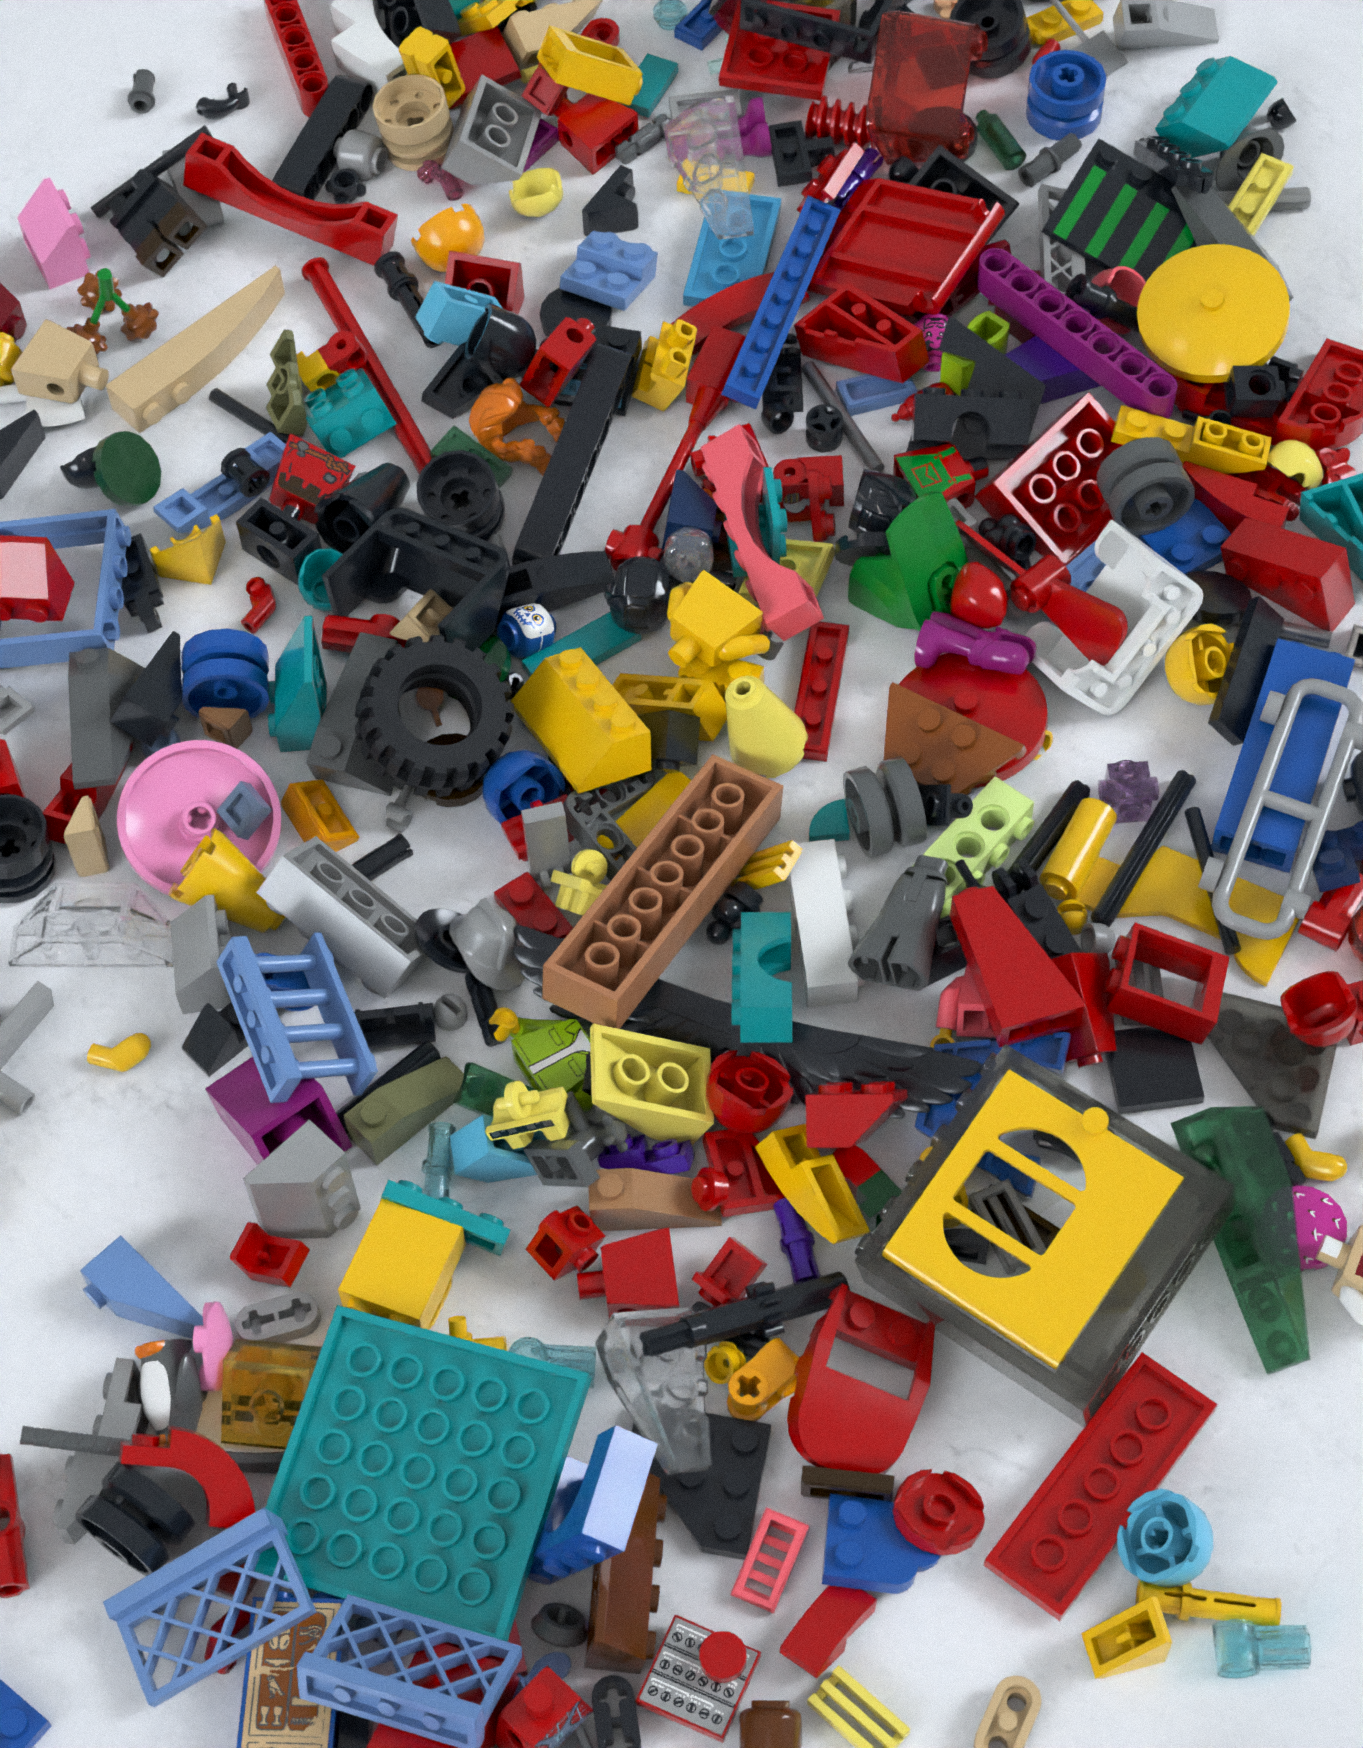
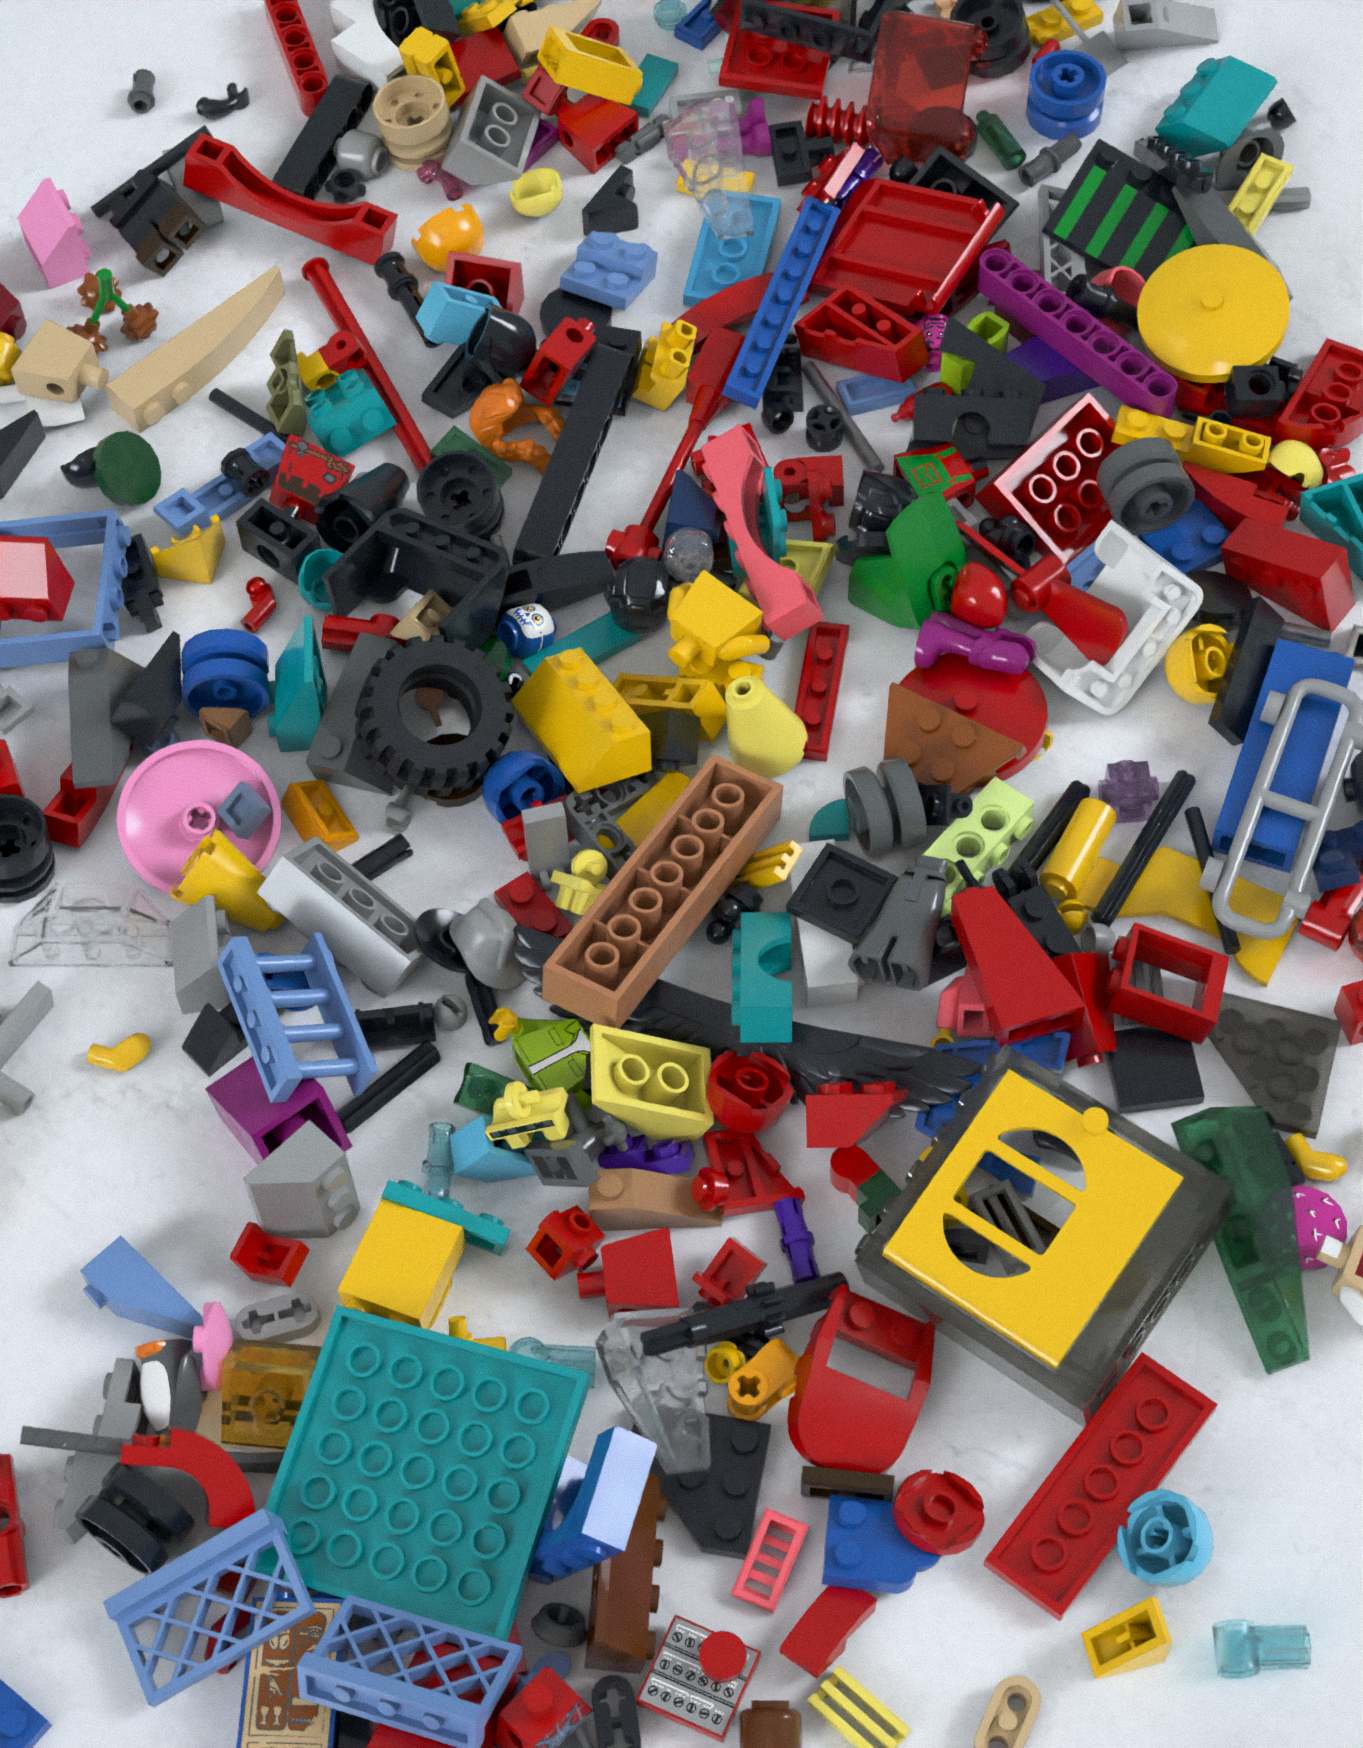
(86, 840): tan slope -> none
(402, 1108): olive slope -> none
(812, 1184): yellow slope -> none
(841, 894): none -> black tile
(1211, 1604): yellow pin -> none
(1320, 1009): red helmet -> none

